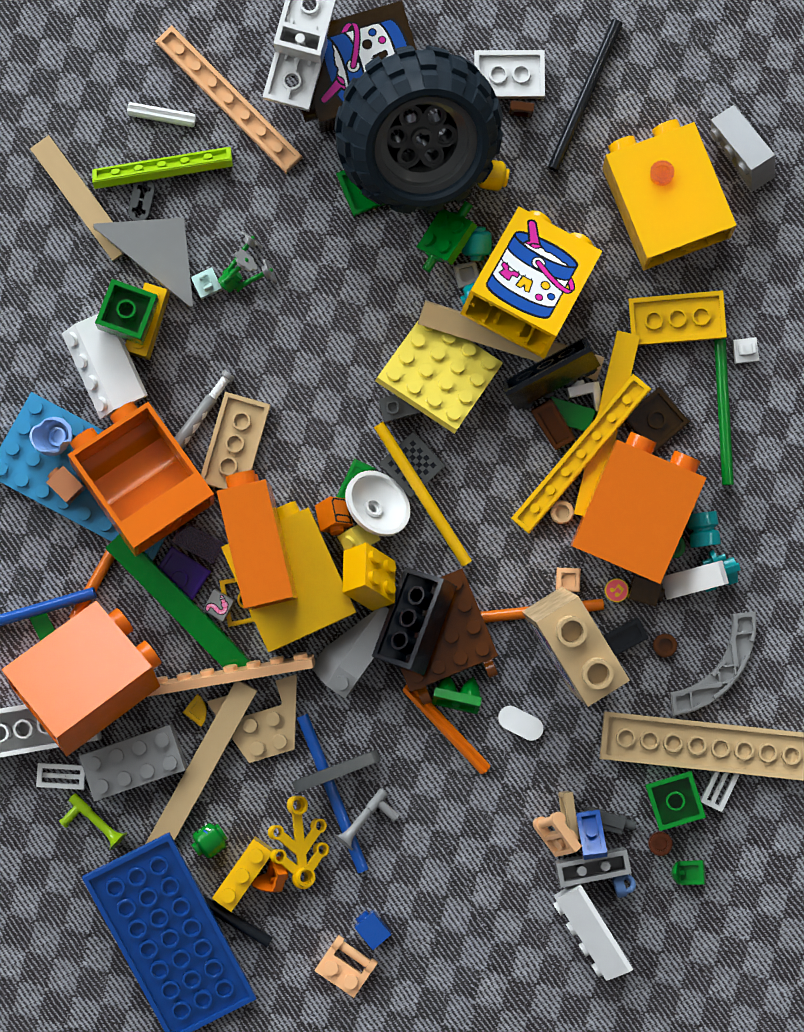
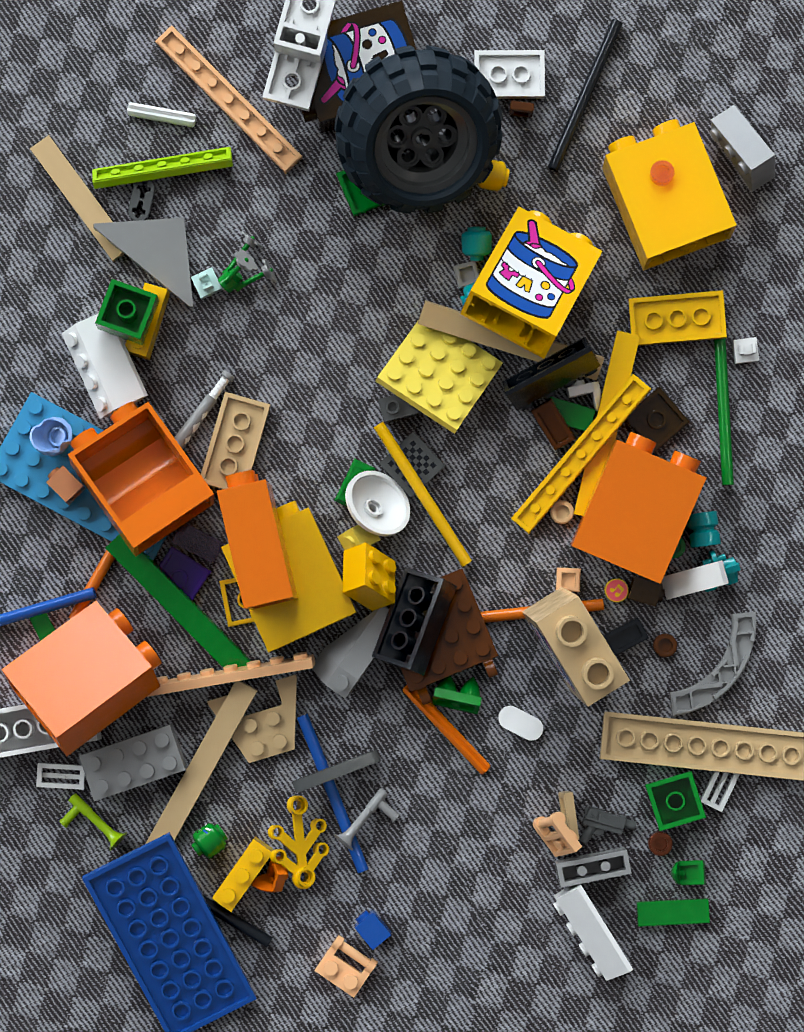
(196, 710): yellow tile -> none
(219, 605): light grey tile -> none
(333, 515): orange brick -> none
(446, 236): green plate -> none
(591, 834): blue plate -> none
(619, 886): medium blue tile -> none
(672, 912): none -> green tile

